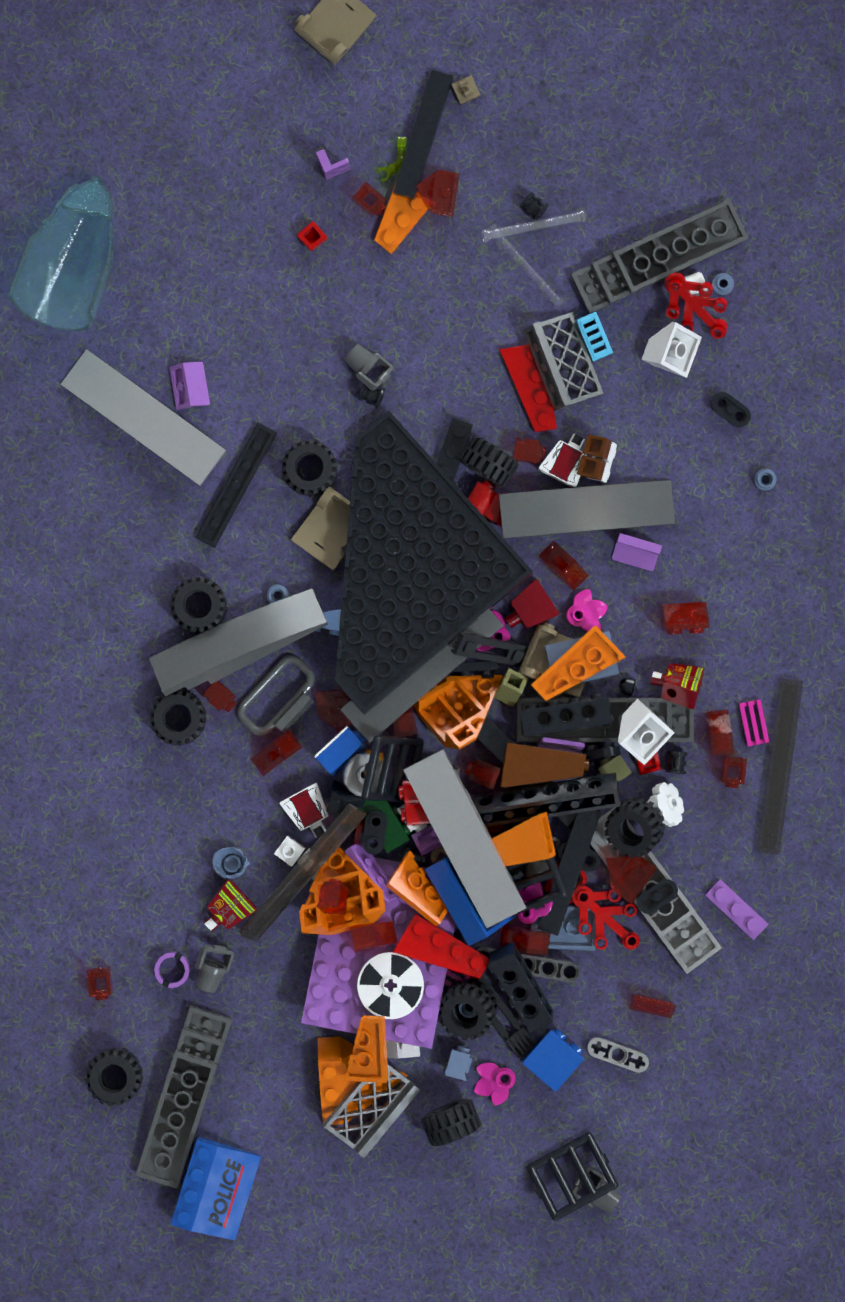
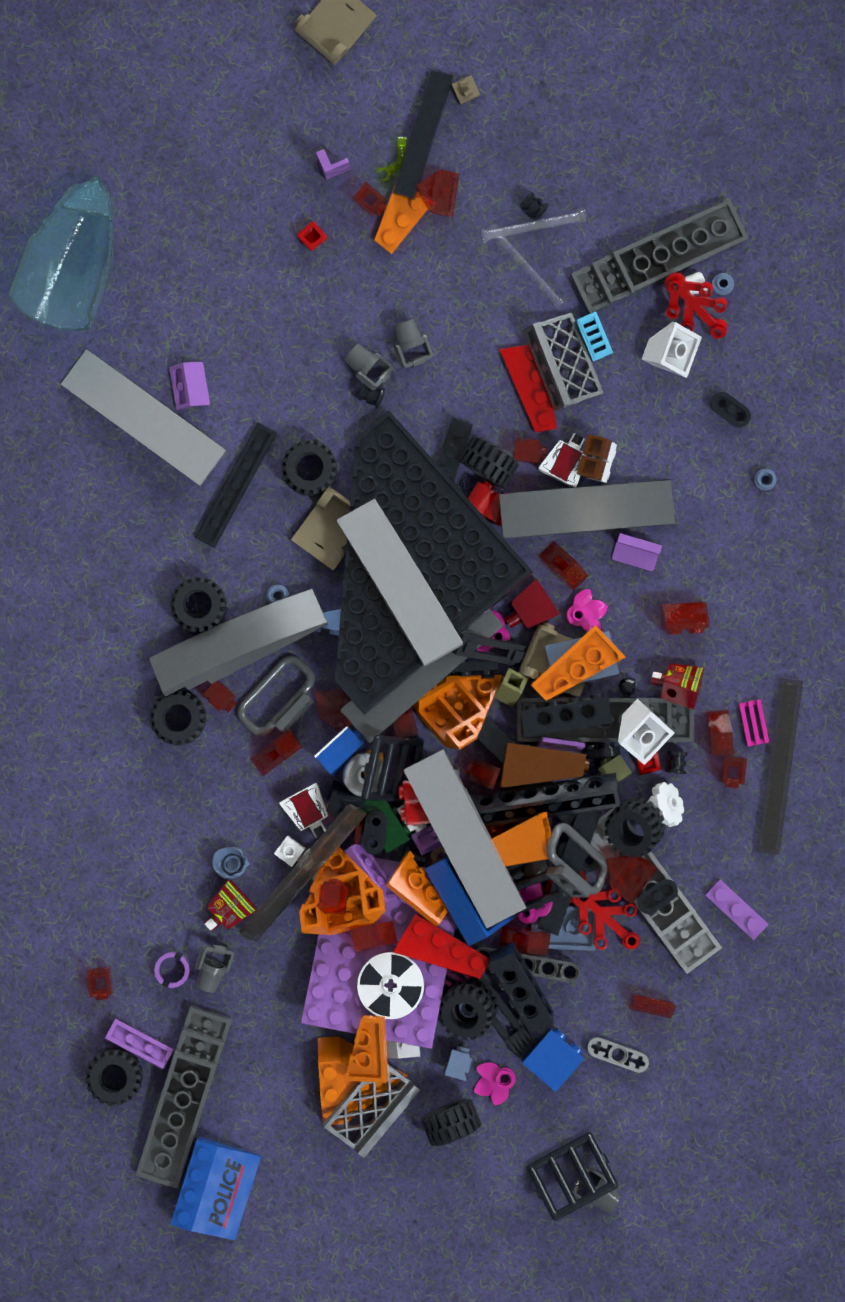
(138, 1044): none -> medium lavender plate
(400, 582): none -> light grey slope
(407, 337): none -> dark grey piece
(564, 875): none -> dark grey bar

